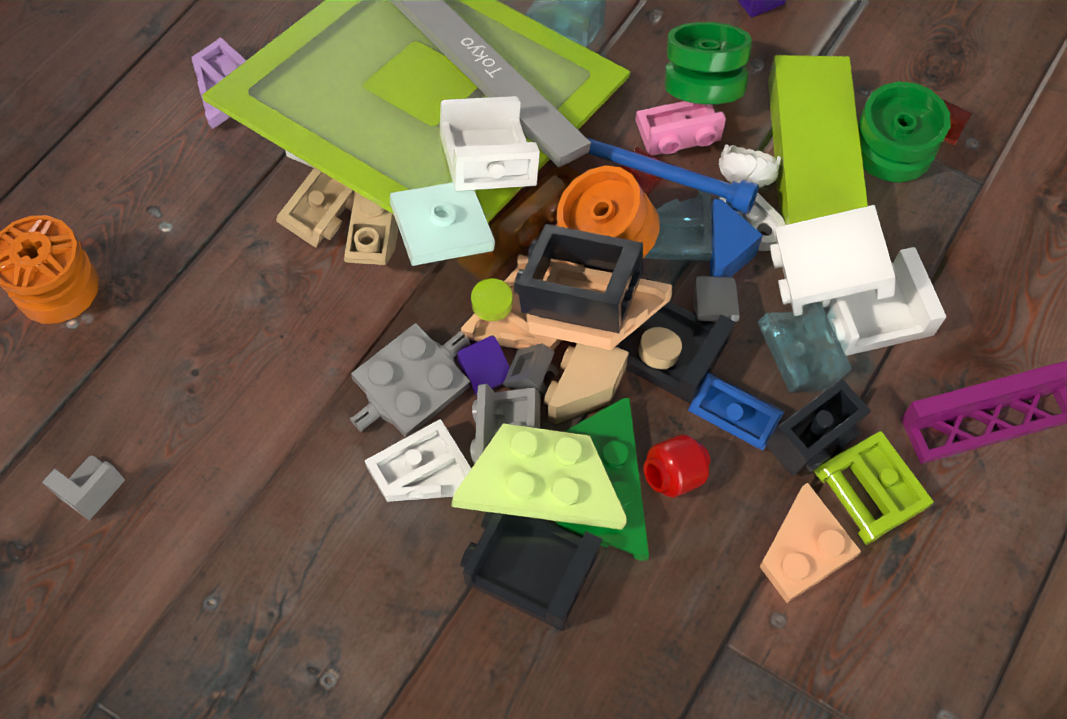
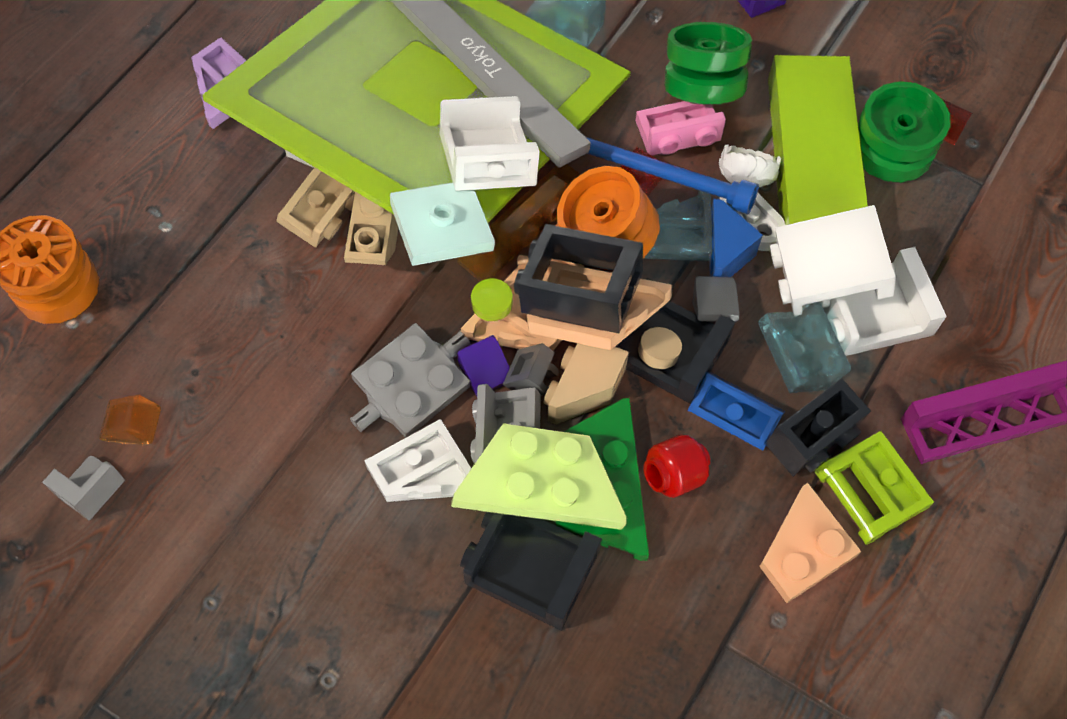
(130, 420): none -> clear orange slope

